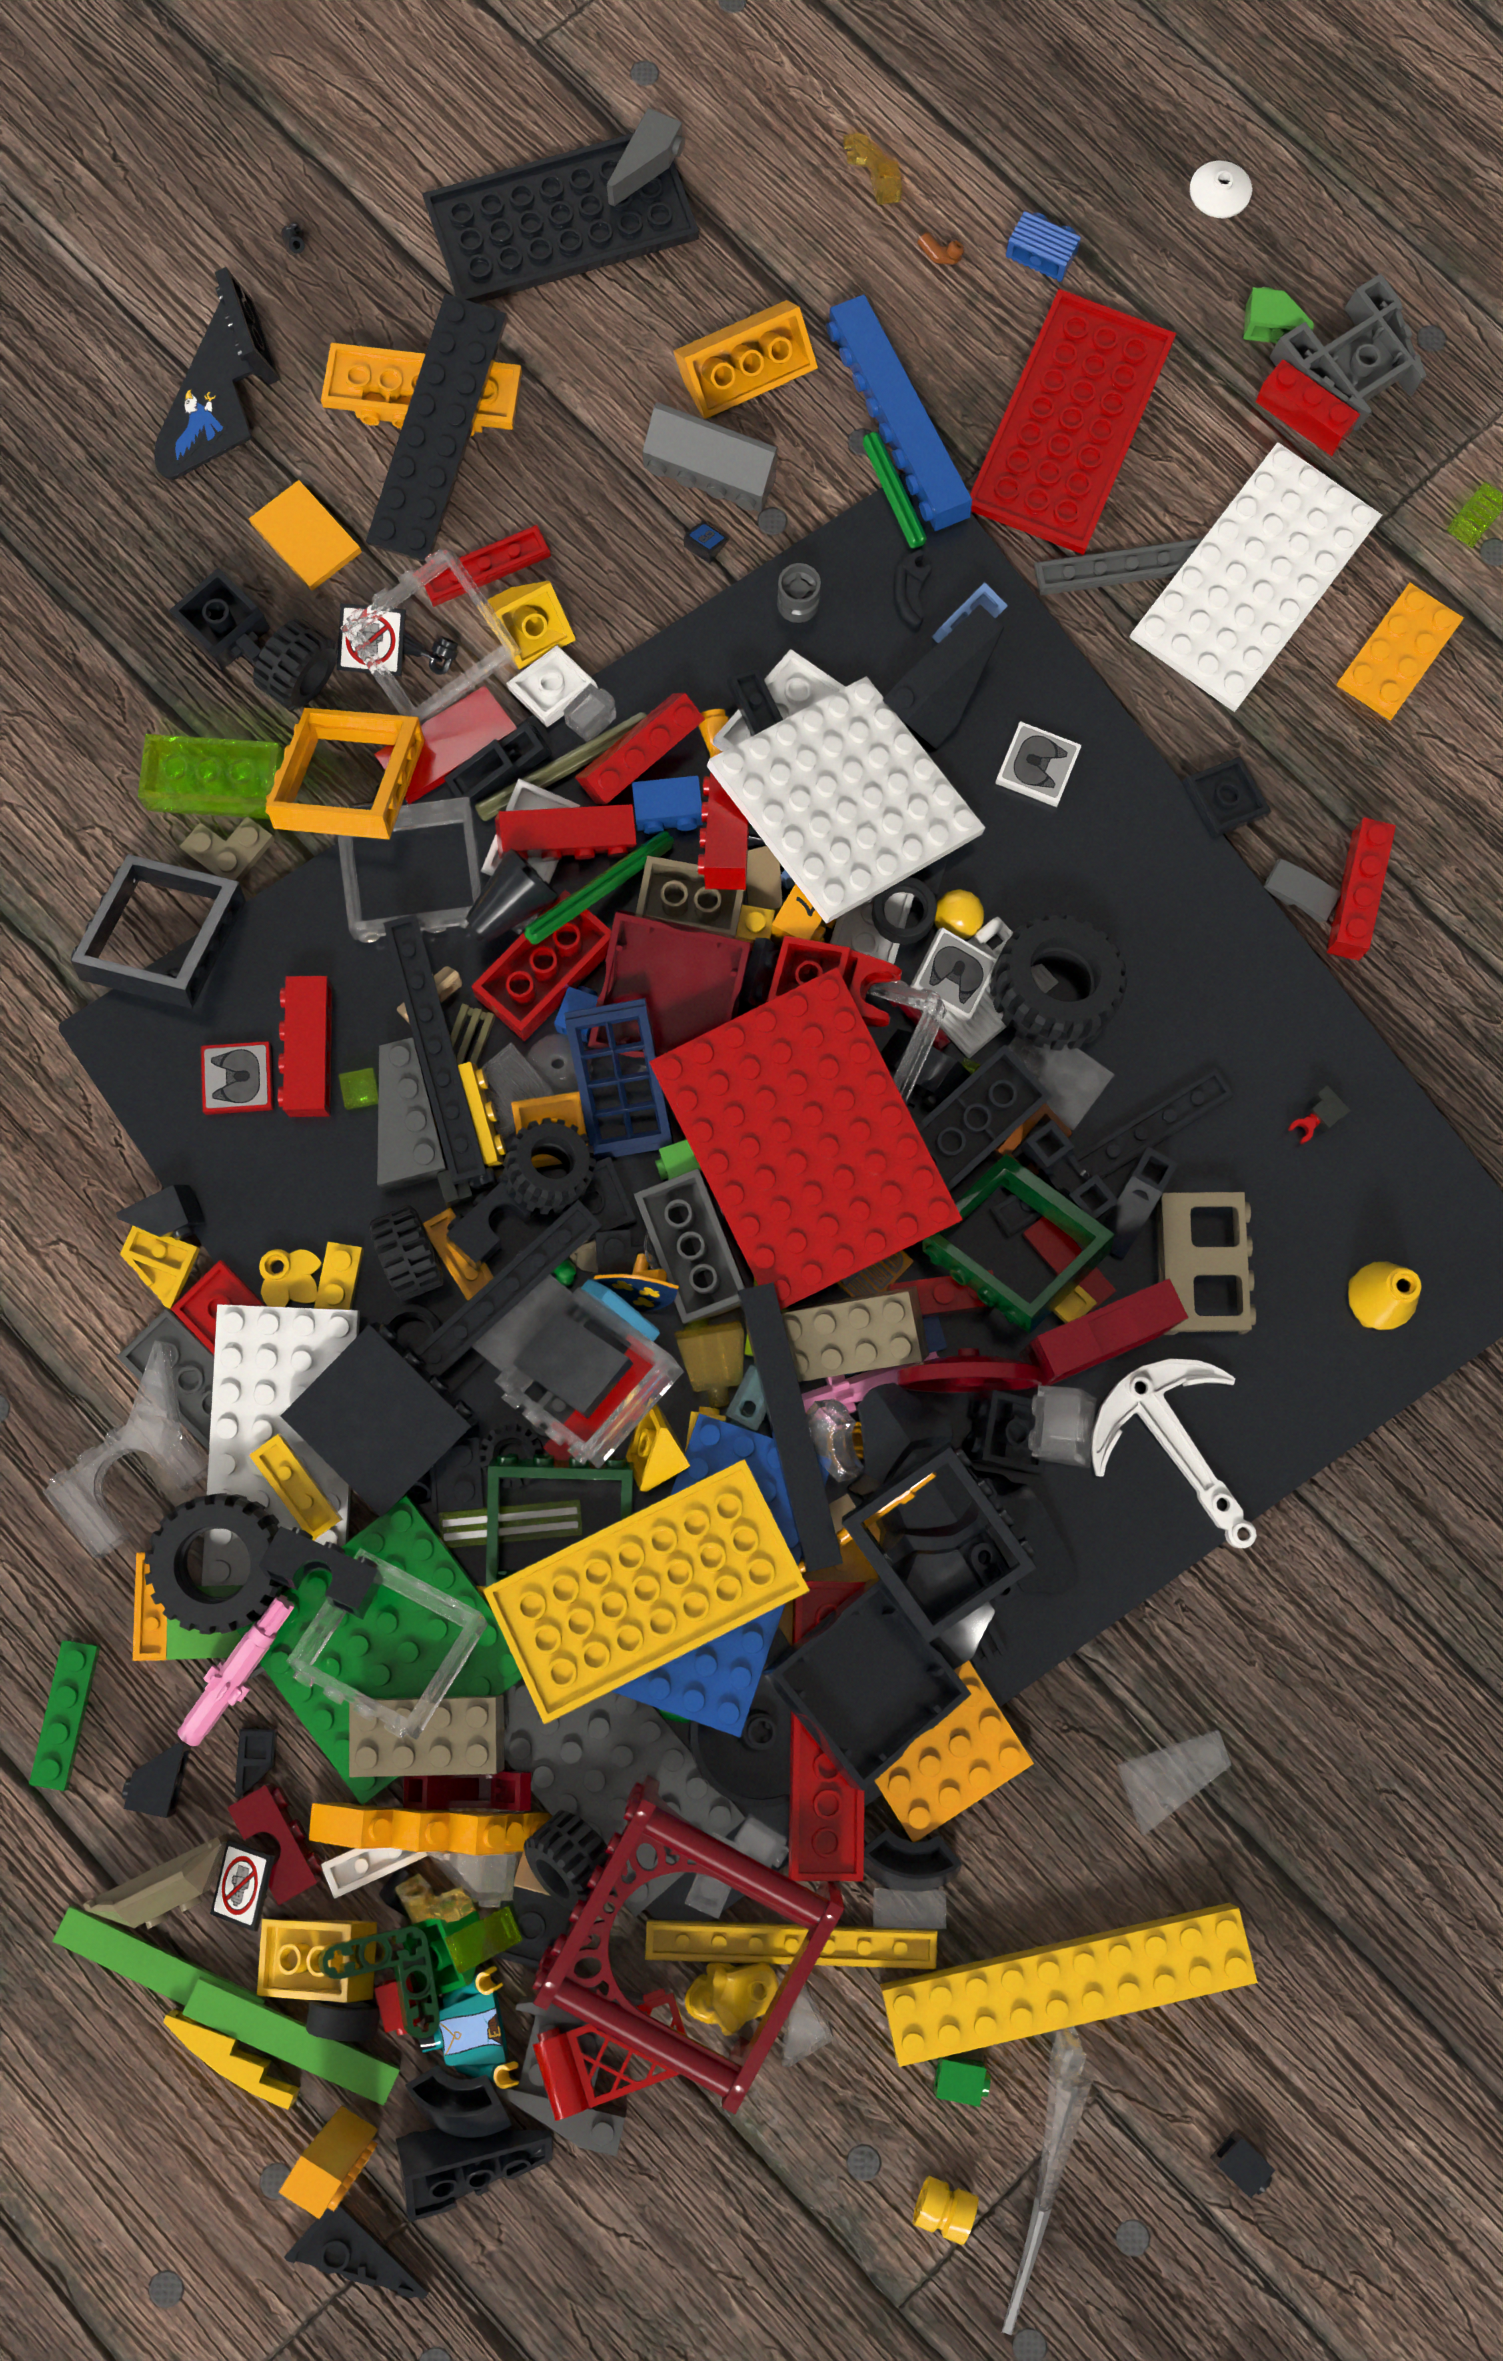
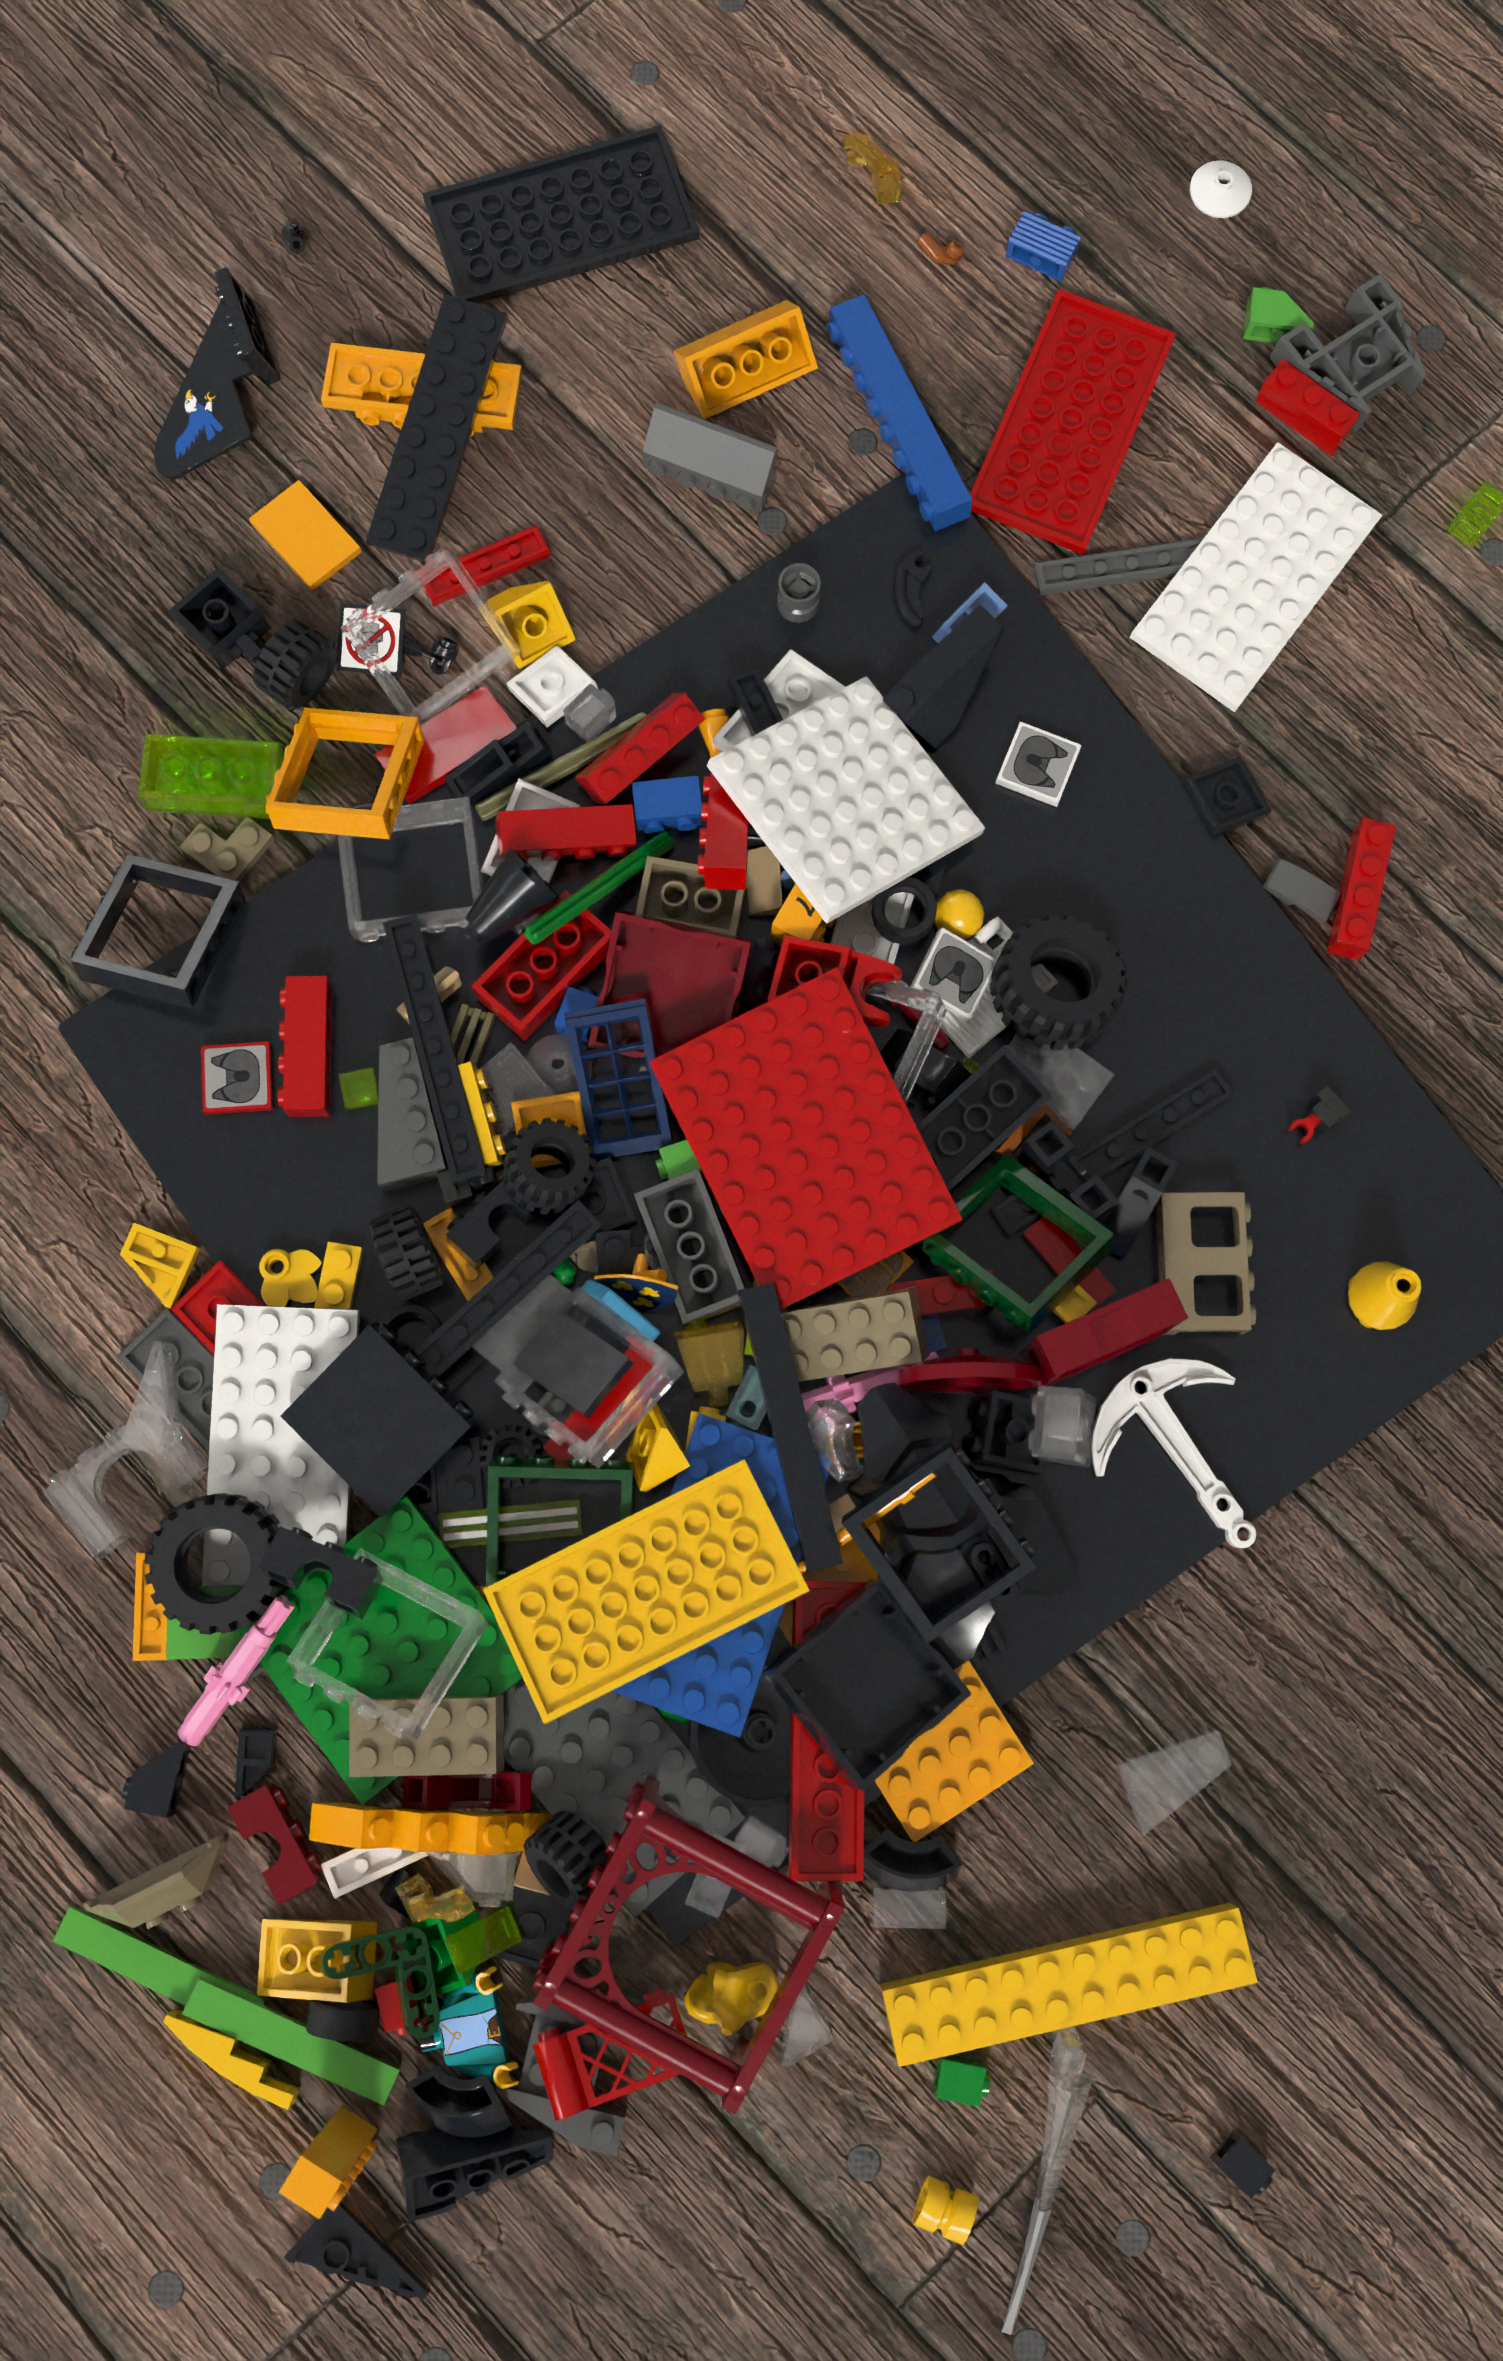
(64, 1715): green plate -> none
(166, 1213): black slope -> none
(242, 1885): piece -> none
(295, 1486): yellow plate -> none
(647, 155): dark grey slope -> none
(705, 541): slope -> none
(755, 923): yellow brick -> none
(780, 1942): yellow tile -> none
(894, 490): green axle -> none
(1399, 651): light orange plate -> none

